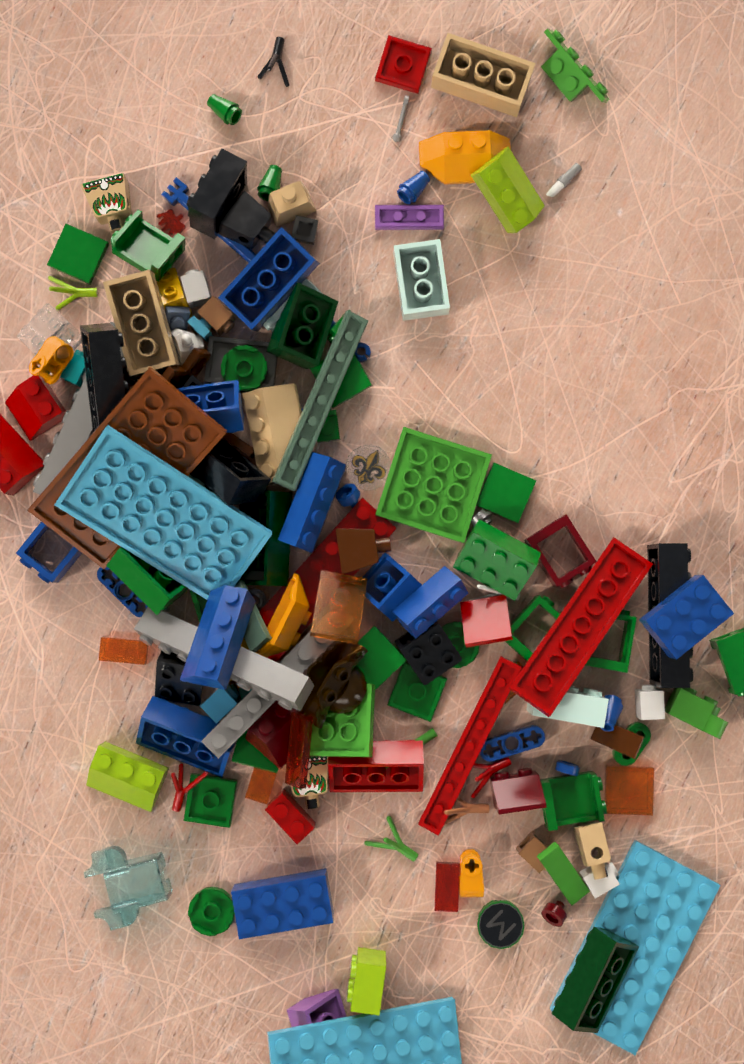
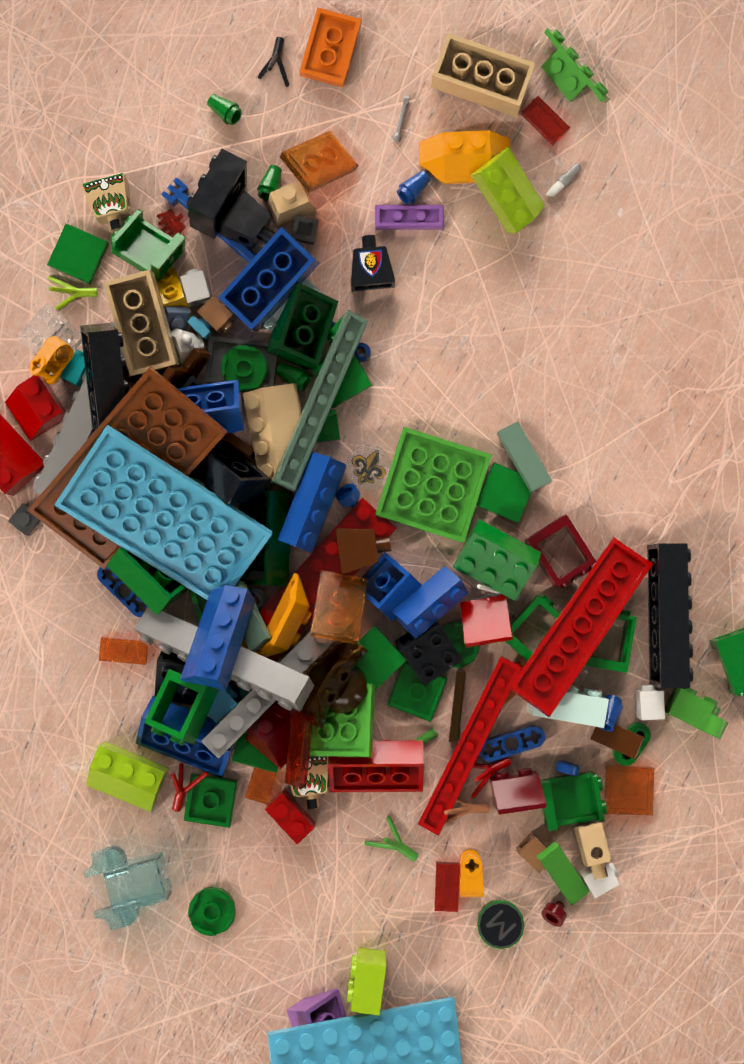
(24, 520): none -> dark grey plate
(44, 573): blue window -> none
(196, 716): none -> green window
(282, 903): blue brick -> none
(293, 374): none -> green cone
(319, 161): none -> clear orange tile
(330, 47): none -> orange plate
(371, 267): none -> black torso
(403, 64): red tile -> none
(421, 279): light aqua brick -> none
(457, 706): none -> dark brown tile
(482, 515): flat silver plate -> none
(524, 457): none -> sand green tile
(545, 121): none -> clear red tile
(594, 980): dark green slope -> none
(660, 912): medium azure plate -> none
(686, 616): blue brick -> none

